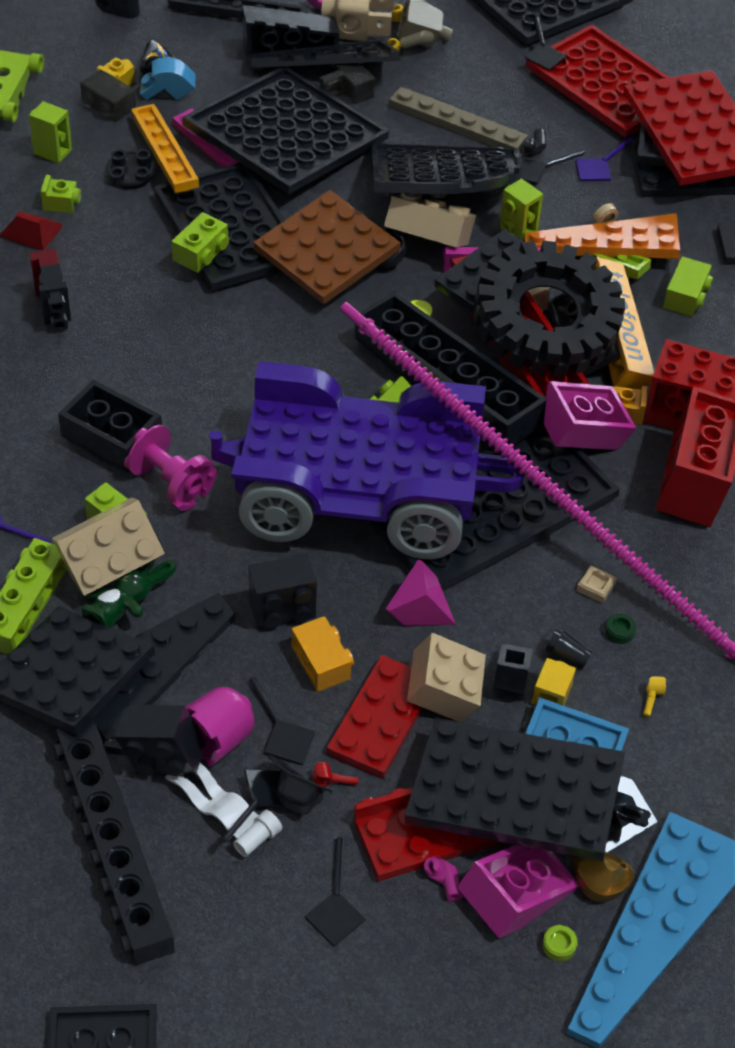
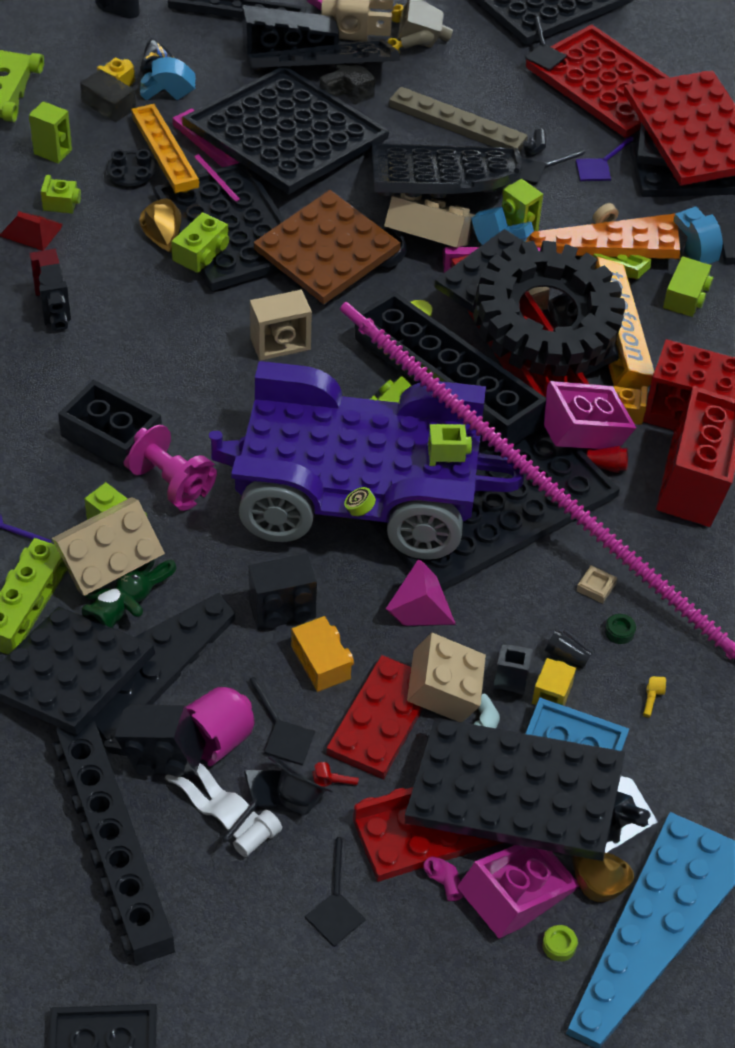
(161, 222): none -> pearl gold piece
(217, 178): none -> dark pink piece
(280, 324): none -> tan brick
(360, 501): none -> lime tile
(448, 443): none -> lime brick
(489, 715): none -> light aqua arm
(492, 221): none -> dark azure brick
(610, 459): none -> red cone
(703, 235): none -> dark azure brick

